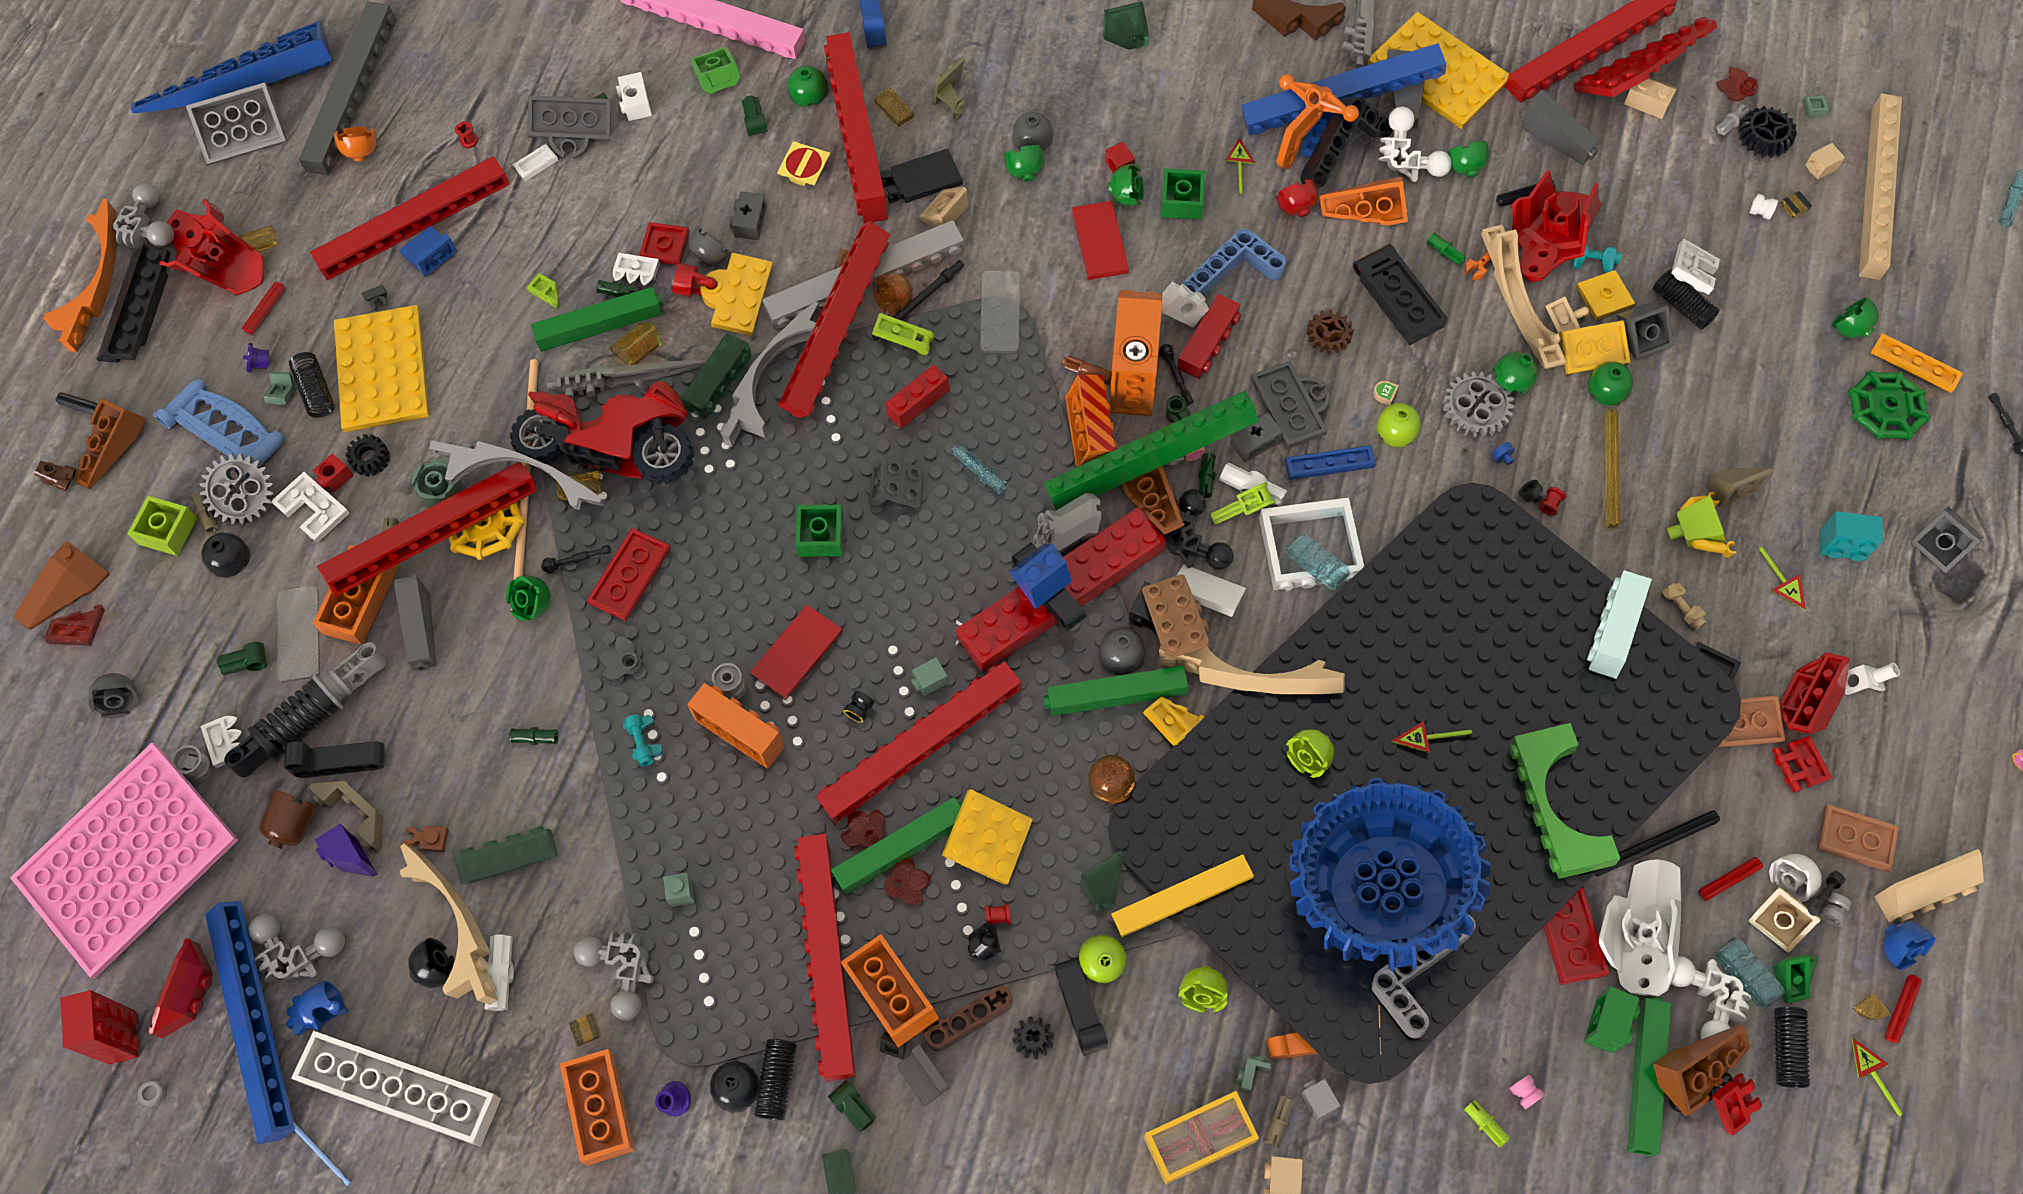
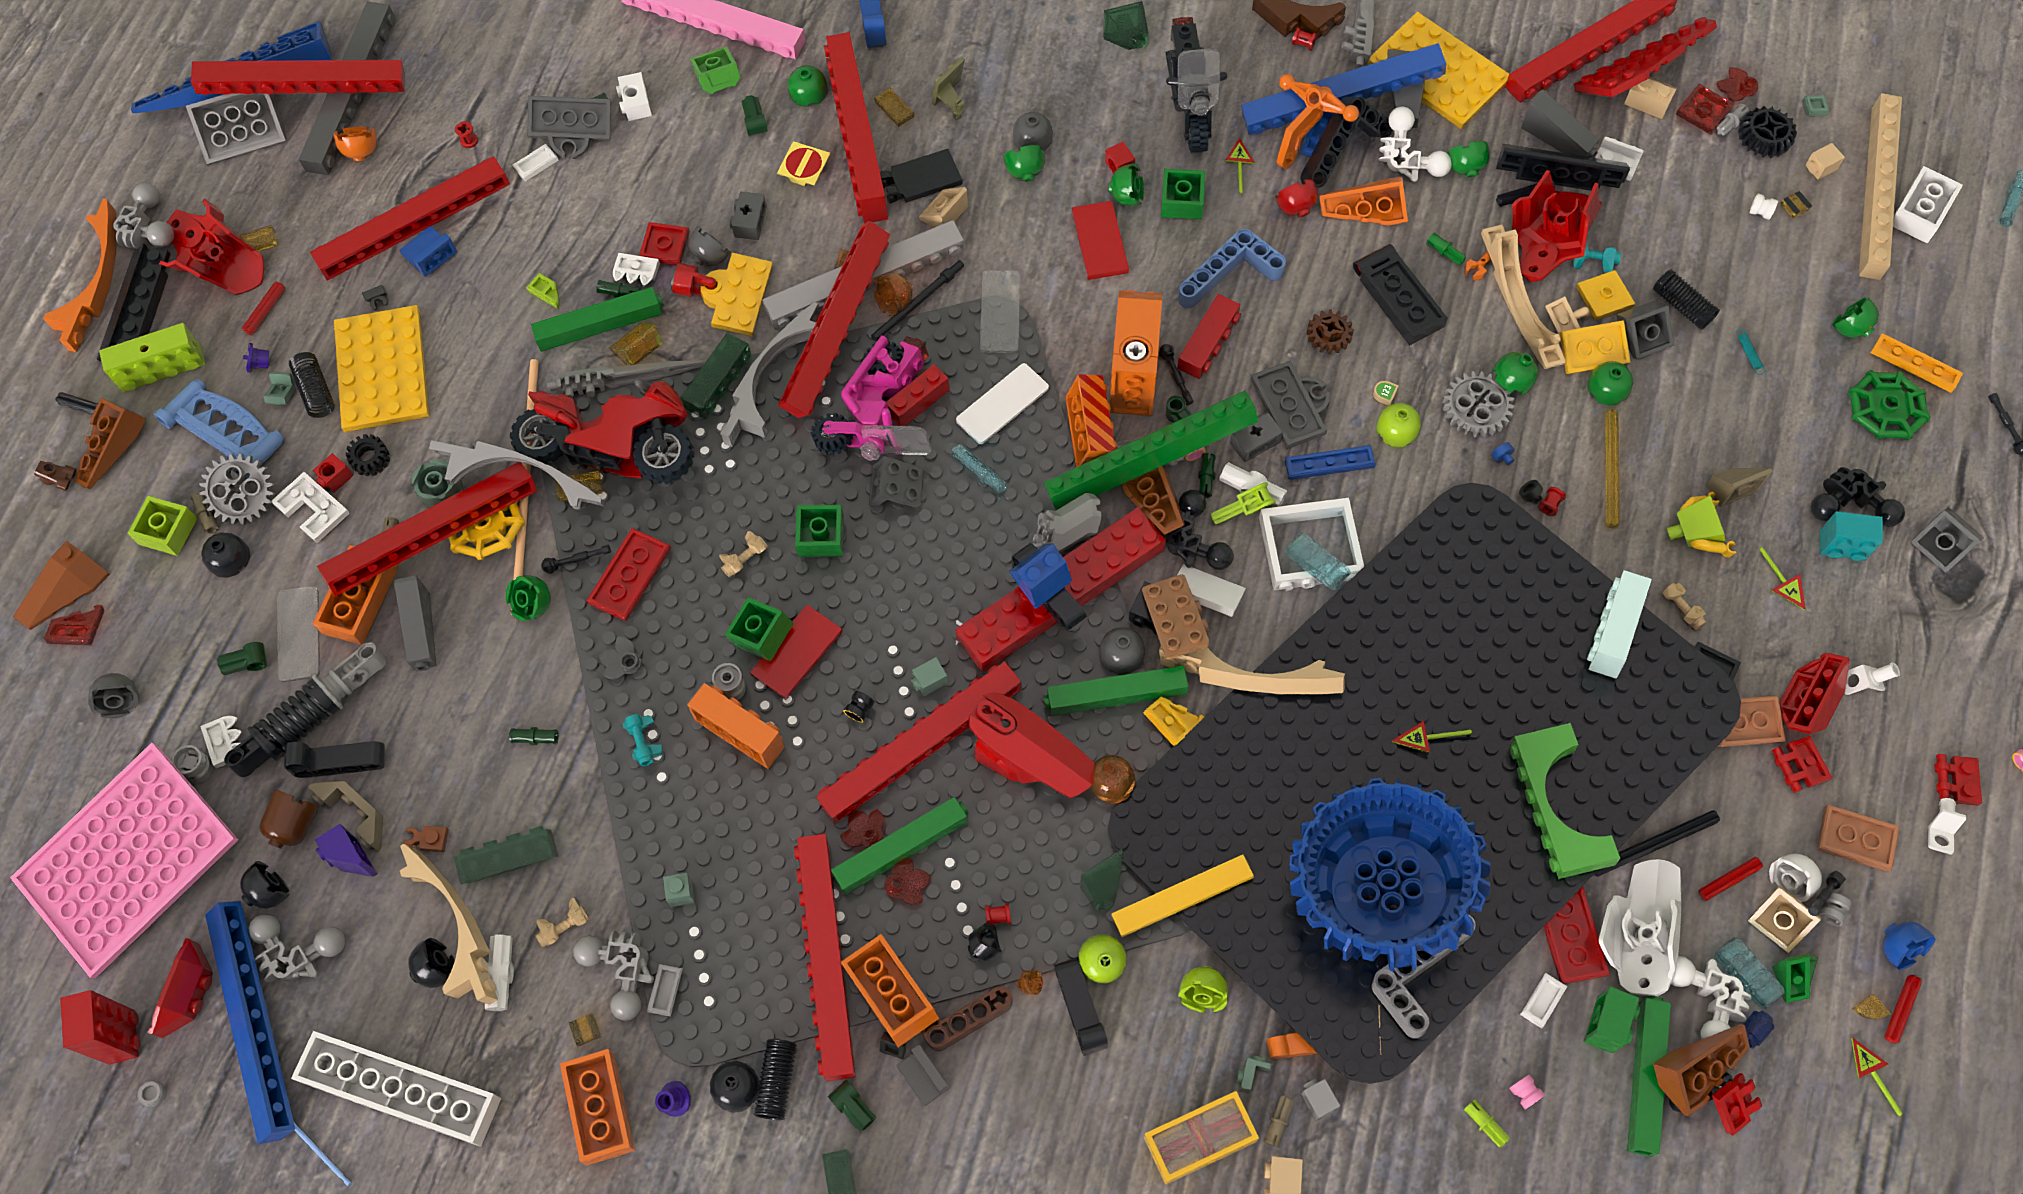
(152, 357): none -> lime brick
(262, 887): none -> black cylinder
(297, 76): none -> red brick
(315, 1008): blue piece -> none
(549, 933): none -> tan piece
(664, 990): none -> light grey tile
(734, 563): none -> tan piece
(759, 629): none -> green brick
(863, 399): none -> piece
(903, 333): lime plate -> none
(987, 837): yellow plate -> none
(1002, 403): none -> white piece
(1028, 748): none -> red piece
(1030, 982): none -> clear orange tile
(1034, 1029): black gear -> none
(1082, 367): dark orange piece -> none
(1183, 304): white brick -> none
(1193, 81): none -> piece
(1298, 40): none -> red bush
(1311, 752): lime cylinder -> none
(1543, 1000): none -> white tile
(1565, 168): none -> black slope
(1621, 152): none -> white bracket
(1692, 264): white plate -> none
(1704, 108): none -> clear red plate
(1750, 351): none -> teal piece
(1758, 1027): none -> clear blue brick
(1786, 1078): black piece -> none
(1863, 489): none -> black piece
(1925, 204): none -> white brick
(1932, 887): tan slope -> none
(1945, 826): none -> white bracket
(1965, 779): none -> red plate

